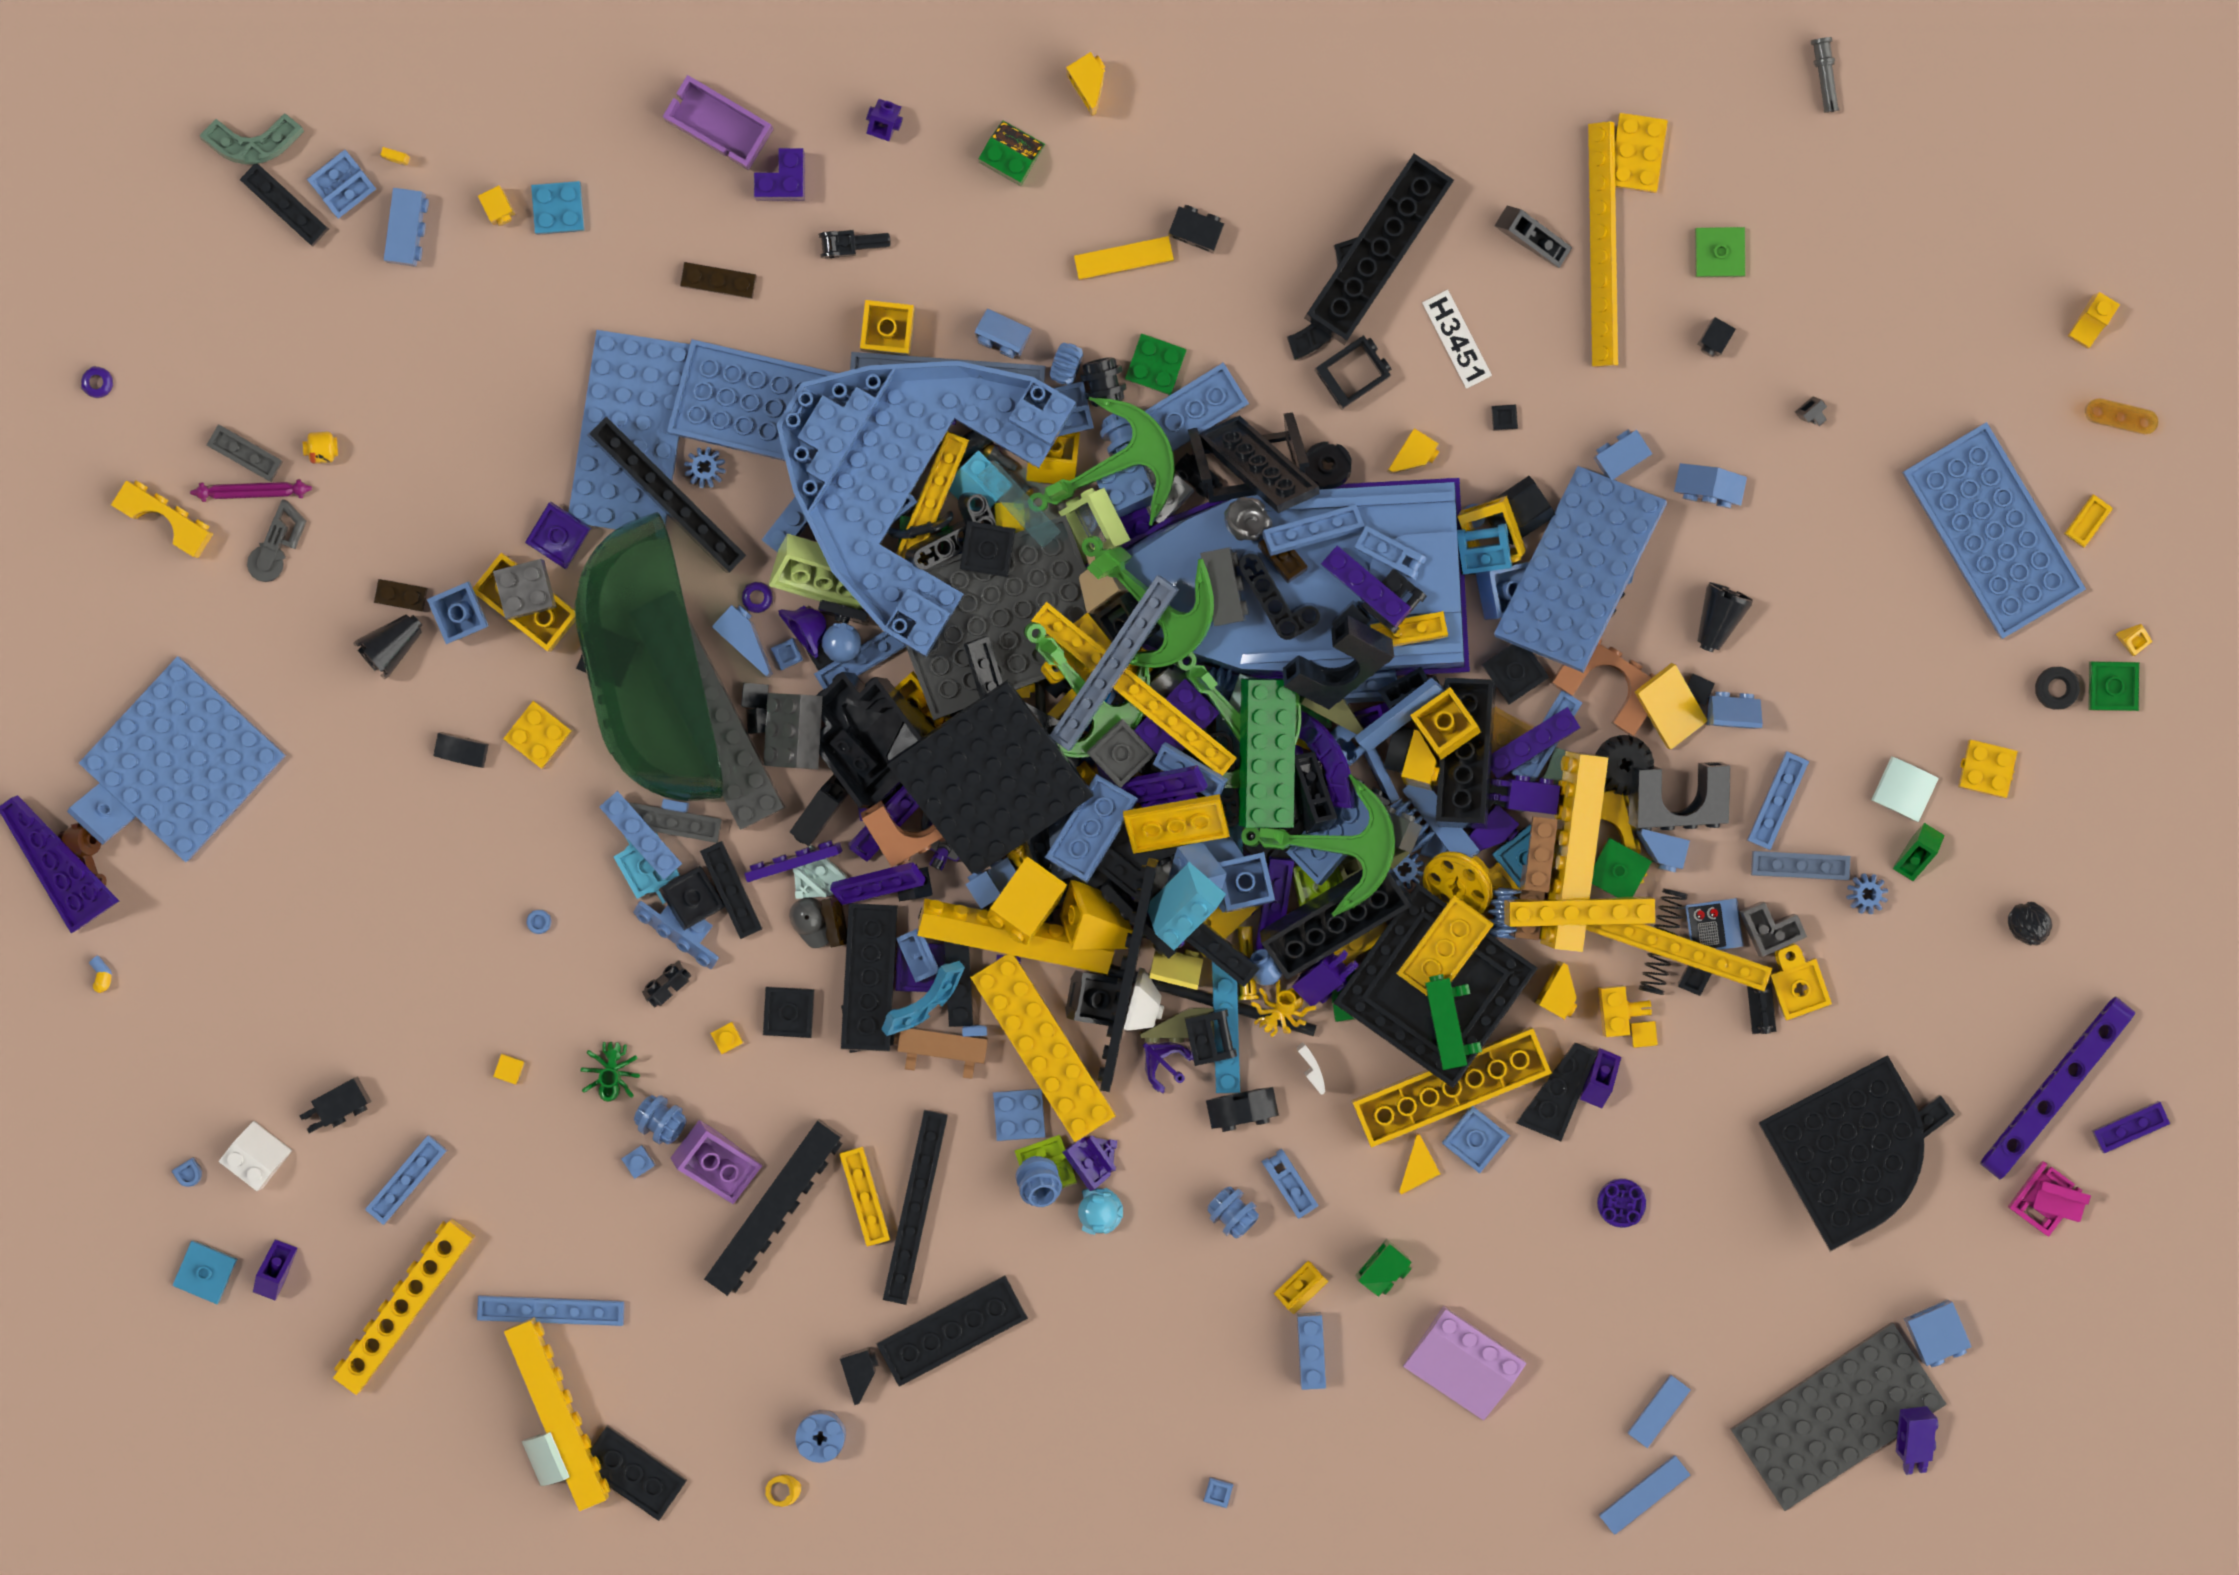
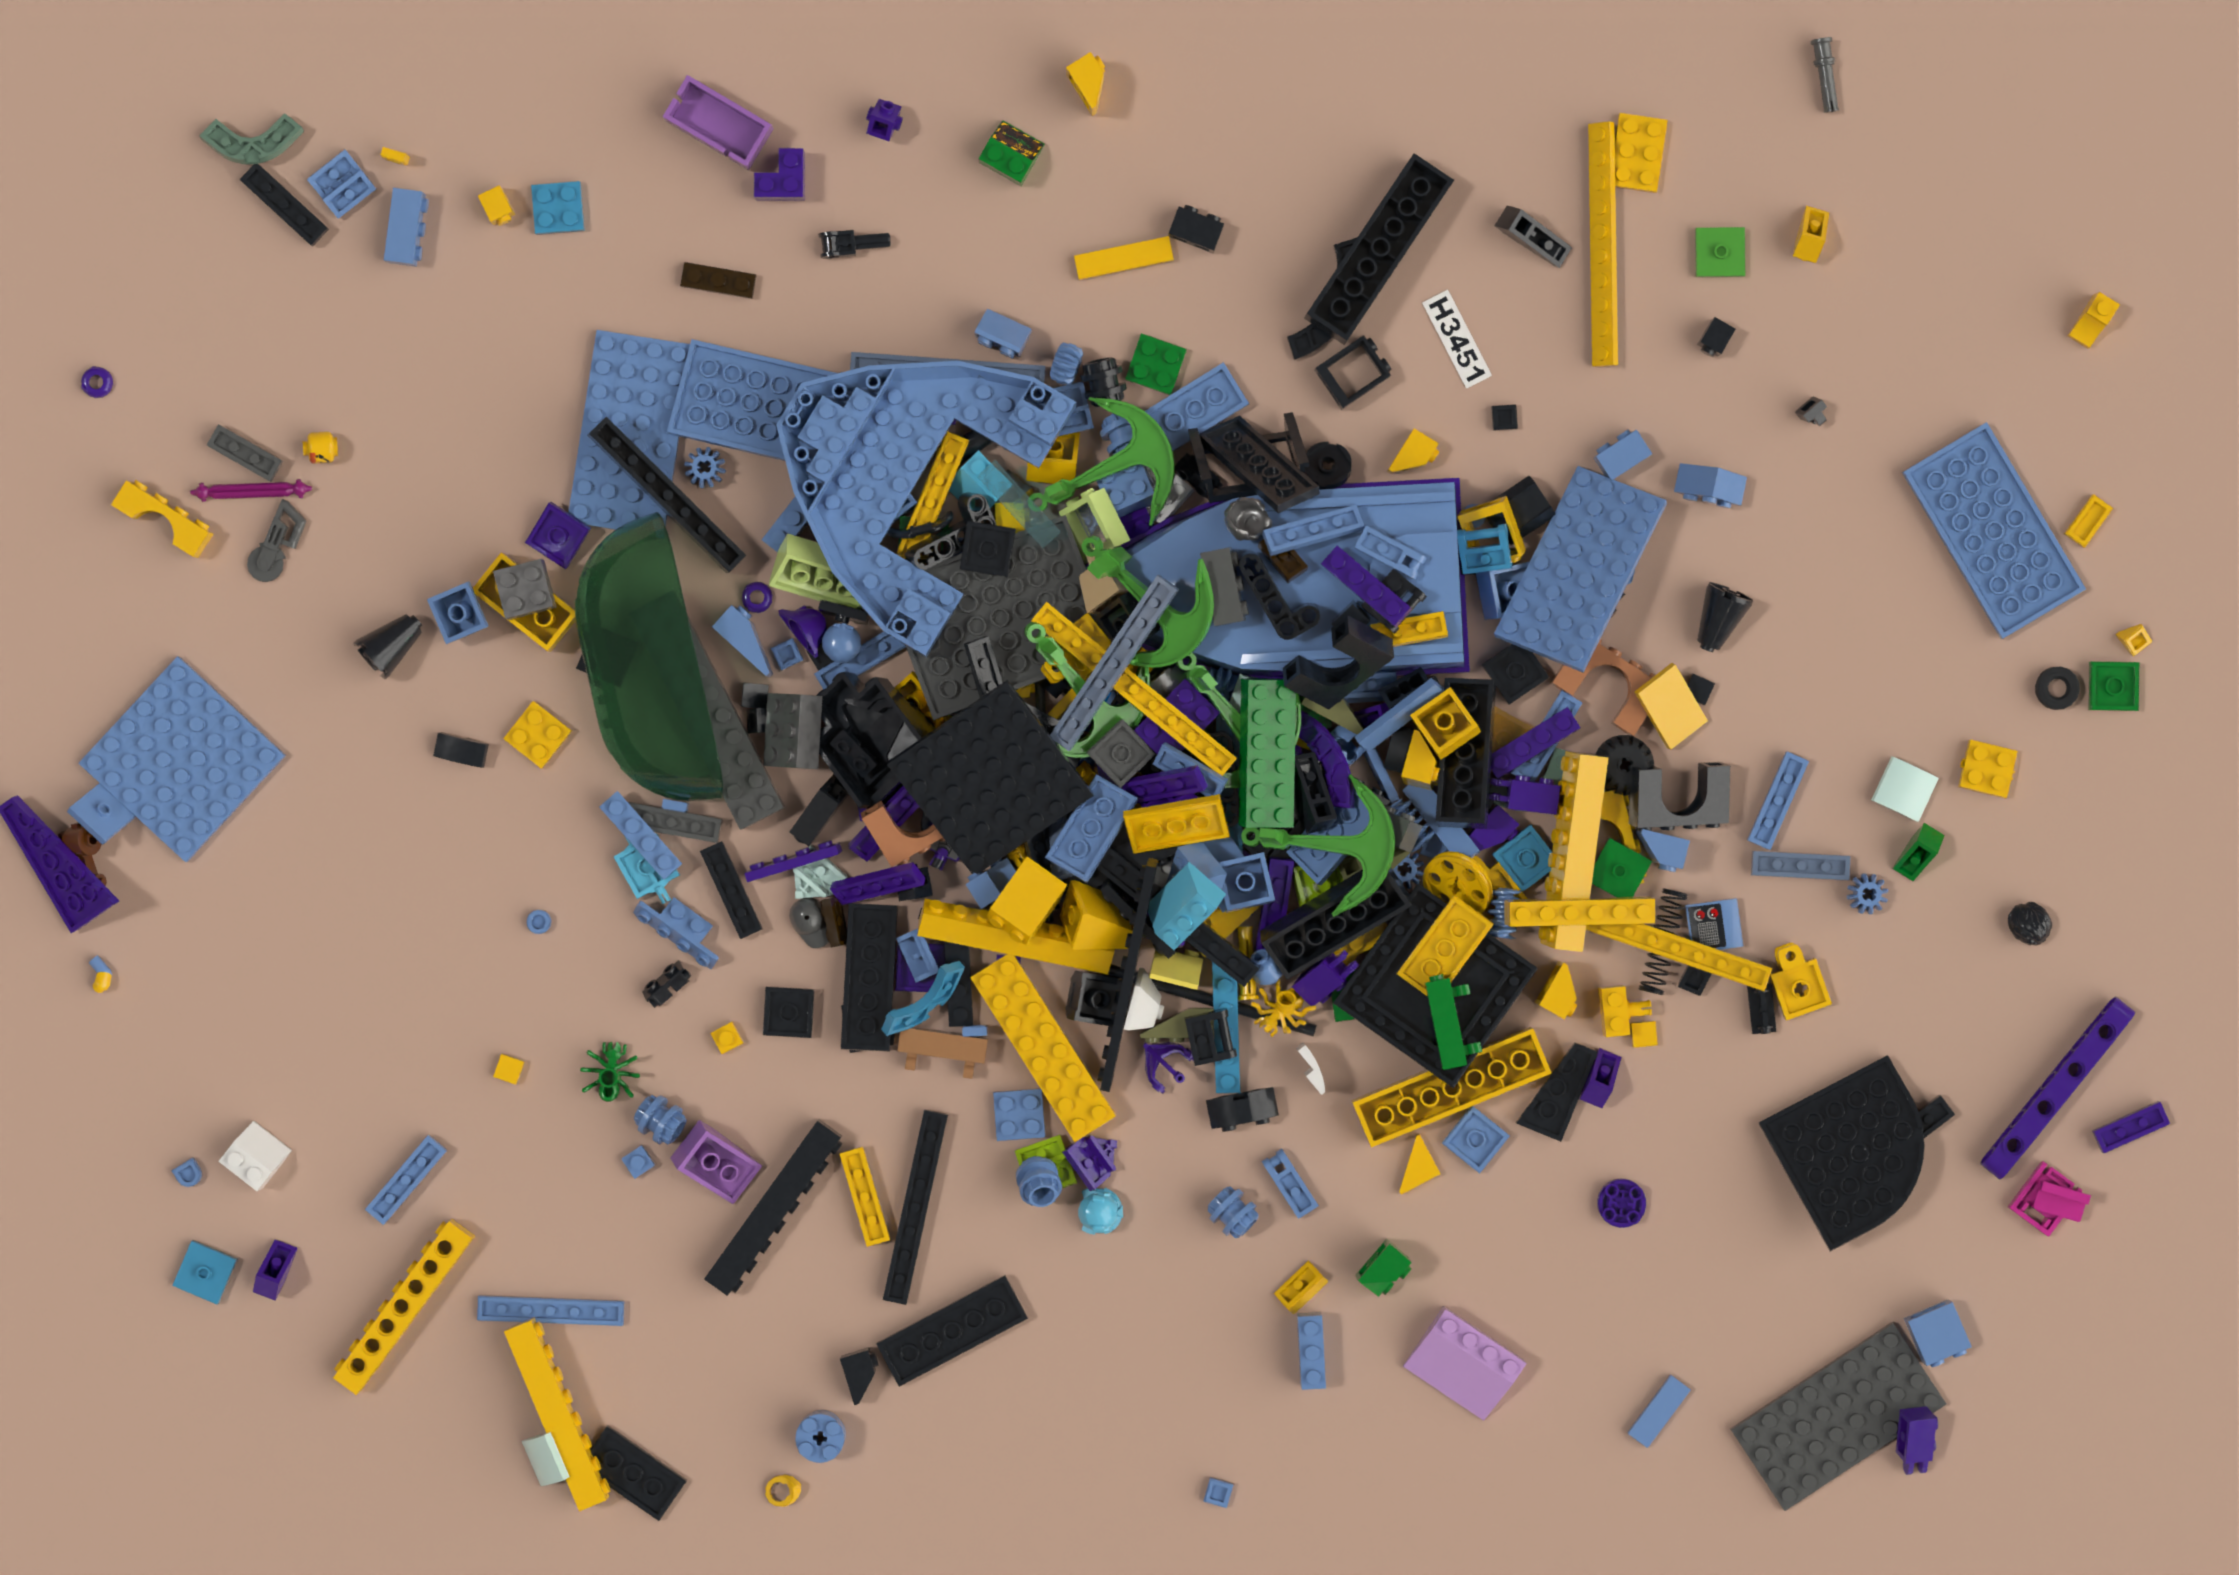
(337, 1104): black hinge -> none
(400, 595): dark brown plate -> none
(692, 898): black plate -> none
(887, 328): yellow brick -> none
(993, 453): dark grey piece -> none
(1537, 871): medium nougat bracket -> none
(1644, 1494): medium blue tile -> none
(1733, 711): medium blue slope -> none
(1770, 935): flat silver brick -> none
(1811, 234): none -> yellow slope
(2132, 416): clear yellow plate -> none

